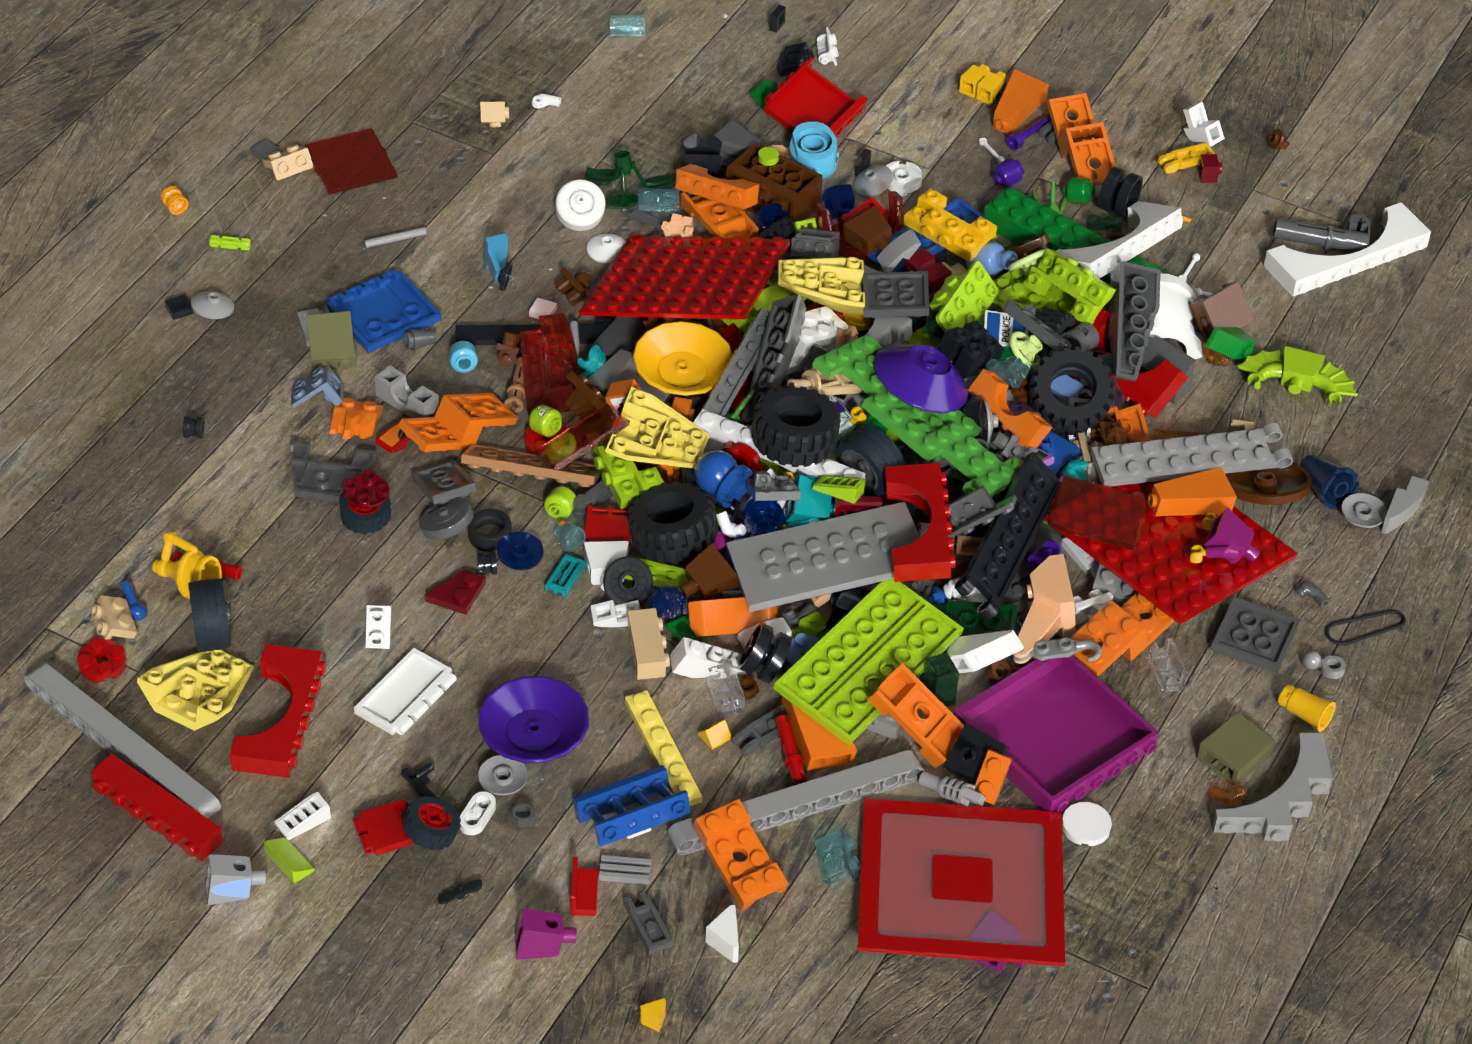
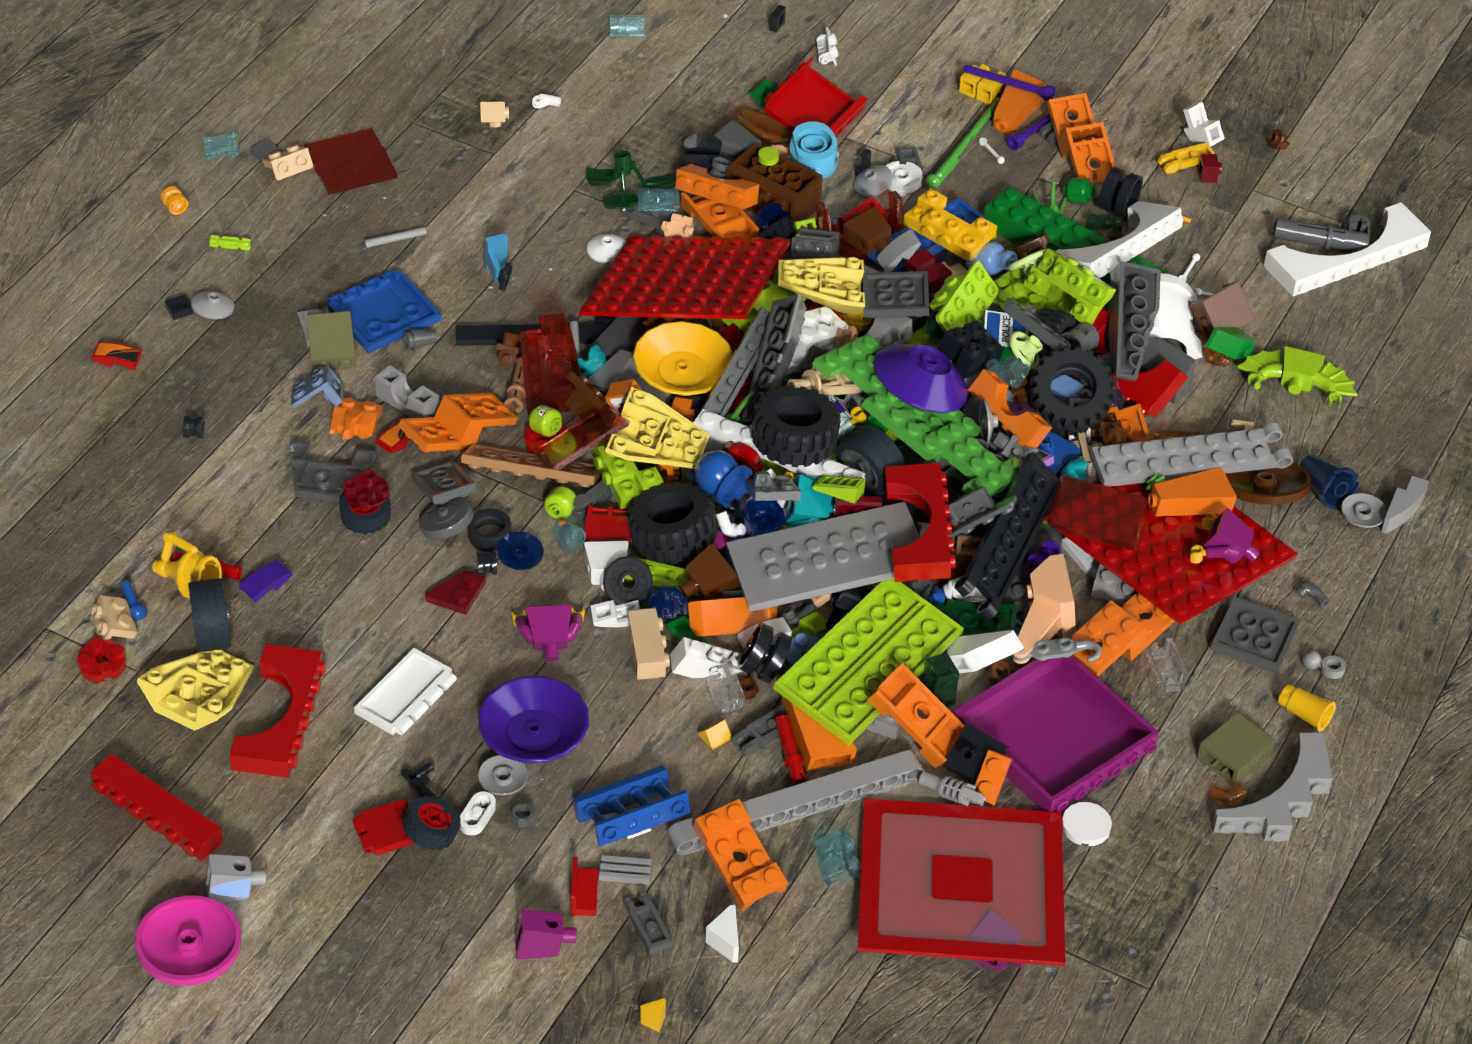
(109, 353): none -> slope
(118, 738): light grey beam -> none
(188, 940): none -> dark pink dish
(221, 145): none -> clear light blue piece
(269, 576): none -> dark purple slope
(288, 859): lime slope -> none
(308, 805): white slope -> none
(378, 626): white hips -> none
(460, 891): black piece -> none
(463, 356): medium azure head -> none
(542, 307): white tile -> none
(549, 627): none -> magenta torso
(550, 584): teal tile -> none
(577, 285): reddish brown hips -> none
(580, 205): white wheel -> none
(662, 745): light yellow plate -> none
(719, 167): none -> dark grey wheel
(763, 127): none -> clear orange dish
(793, 57): black bracket -> none
(839, 199): clear blue brick -> none
(910, 155): none -> dark grey tile
(935, 180): none -> bright green bar
(1008, 173): dark purple head -> none
(1046, 92): none -> dark purple piece
(1088, 608): white hips -> none
(1155, 479): none -> bright green plate
(1361, 618): black piece -> none

